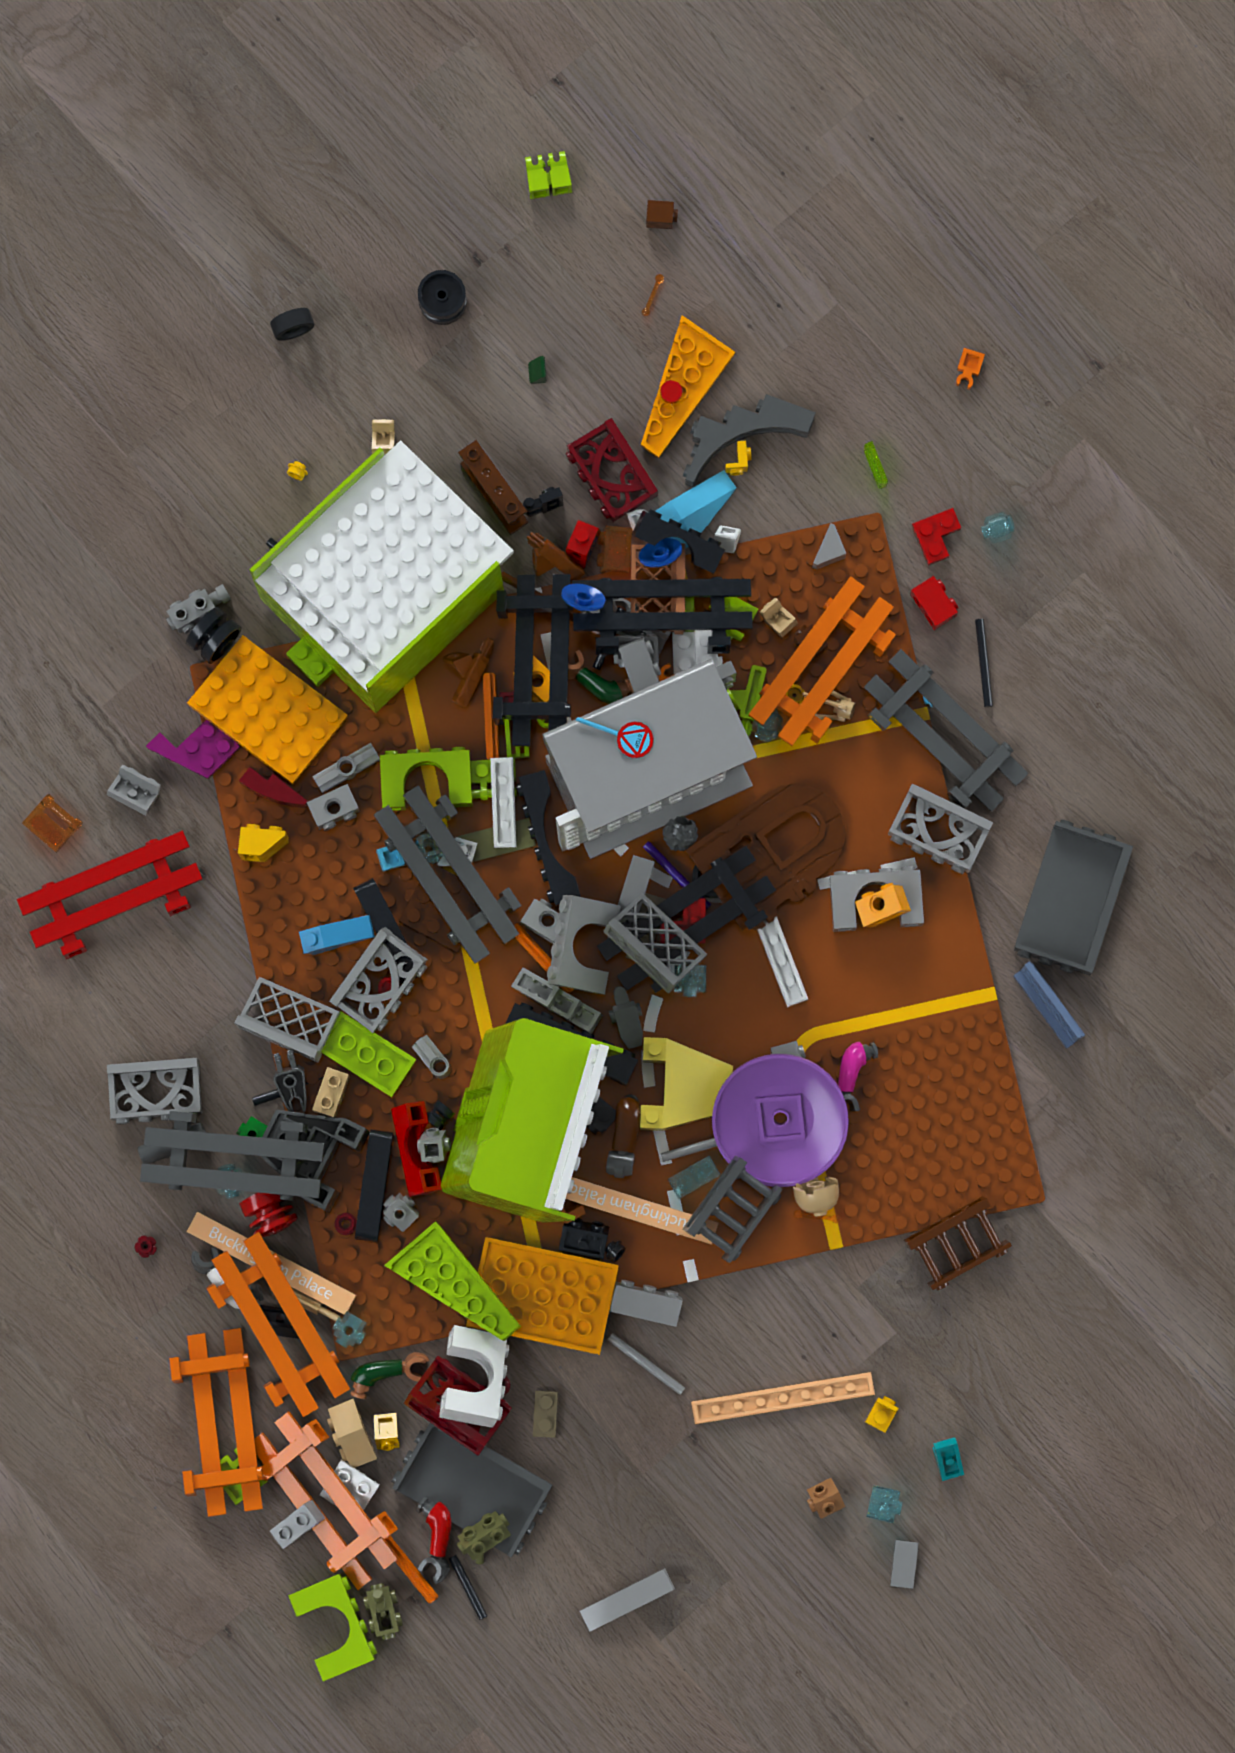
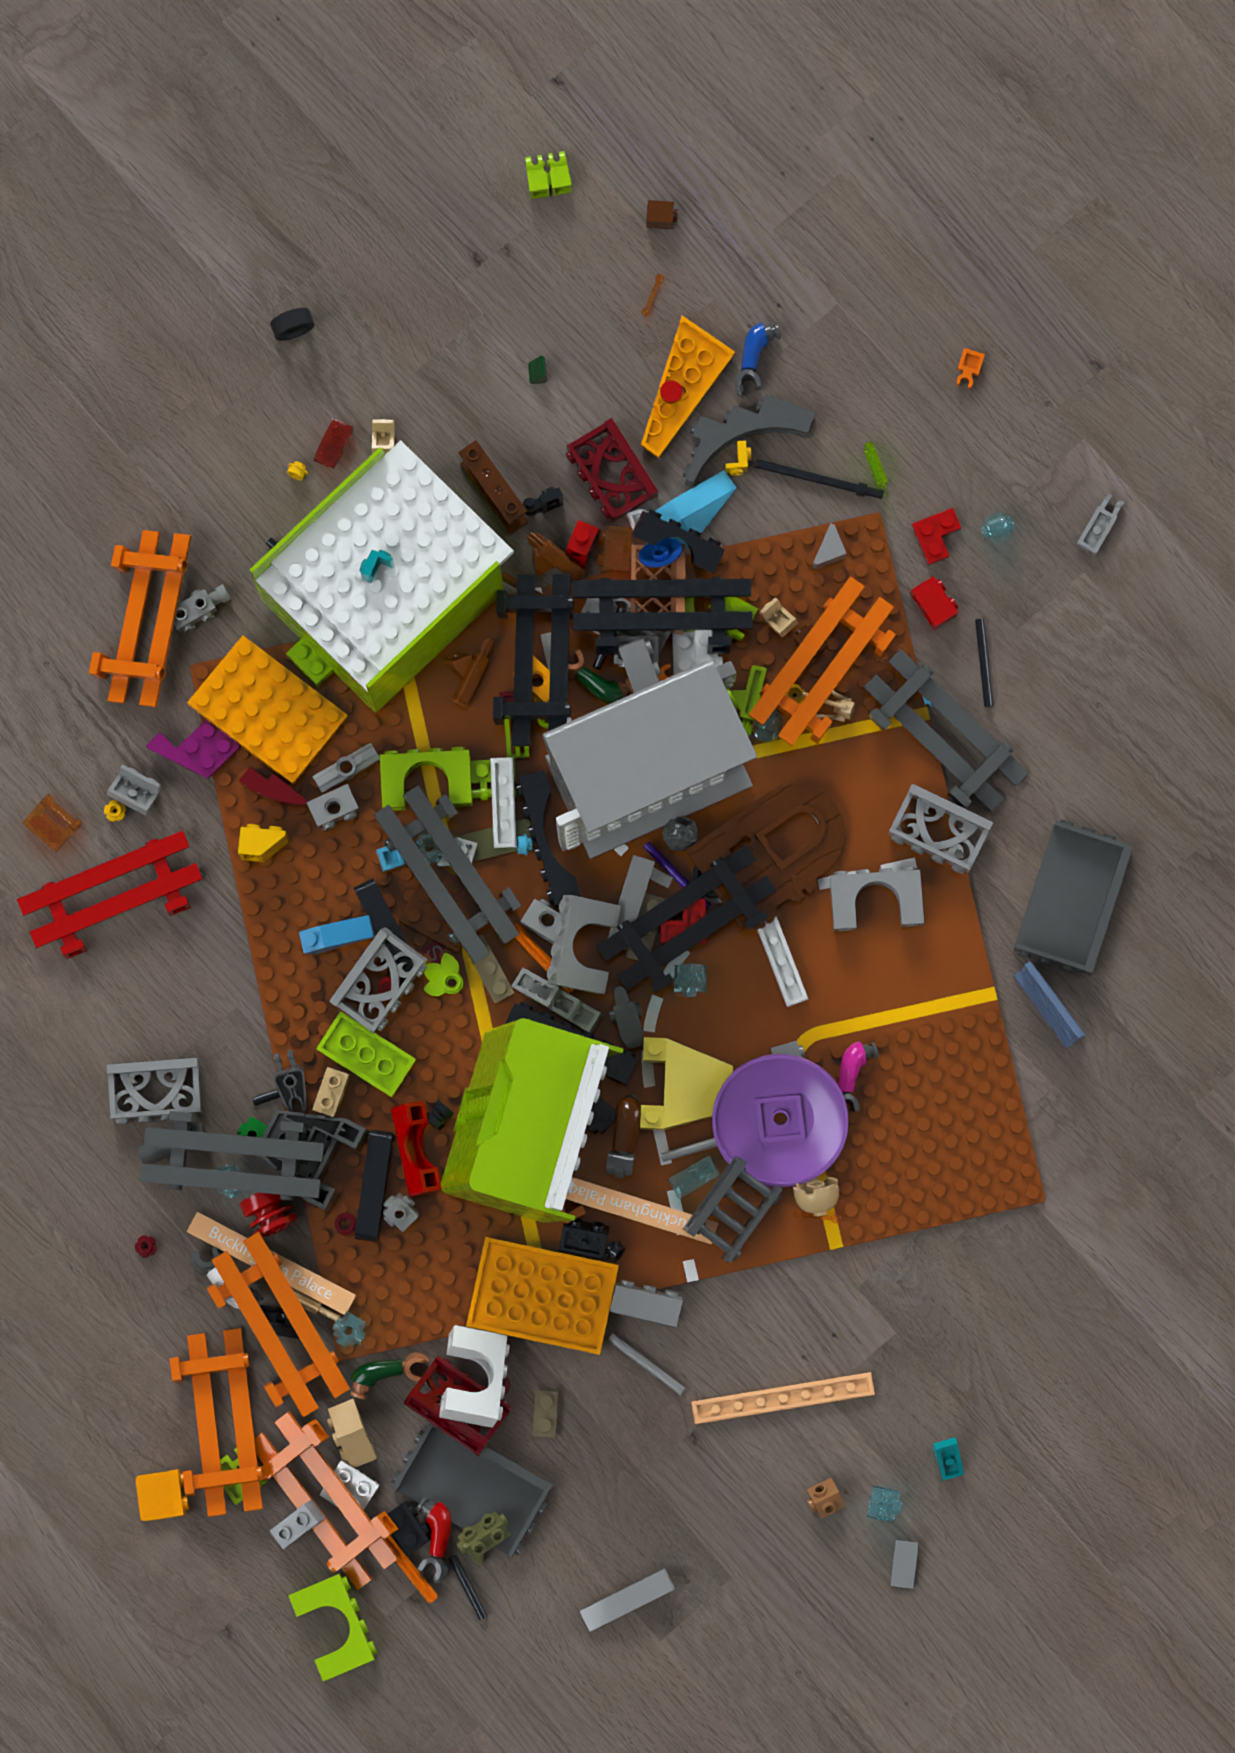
(119, 815): none -> yellow plate
(124, 666): none -> orange fence
(161, 1495): none -> light orange bracket
(213, 635): black wheel -> none
(282, 1038): light grey fence -> none
(332, 444): none -> clear red slope
(371, 564): none -> teal bracket
(381, 1604): olive brick -> none
(386, 1431): yellow bracket -> none
(410, 1532): none -> black bracket
(431, 1056): light grey piece -> none
(433, 950): none -> dark red tile
(433, 1145): light grey brick -> none
(440, 284): black wheel -> none
(441, 974): none -> lime plate
(446, 1274): lime wing -> none
(491, 729): orange axle -> none
(493, 976): none -> dark tan plate
(523, 844): none -> medium azure plate
(583, 597): blue dish -> none
(632, 739): piece -> none
(639, 951): light grey fence -> none
(728, 537): white slope -> none
(754, 342): none -> piece
(860, 489): none -> black bar
(882, 1413): yellow bracket -> none
(895, 905): light orange brick -> none
(938, 1231): reddish brown fence -> none
(1099, 526): none -> light grey hinge

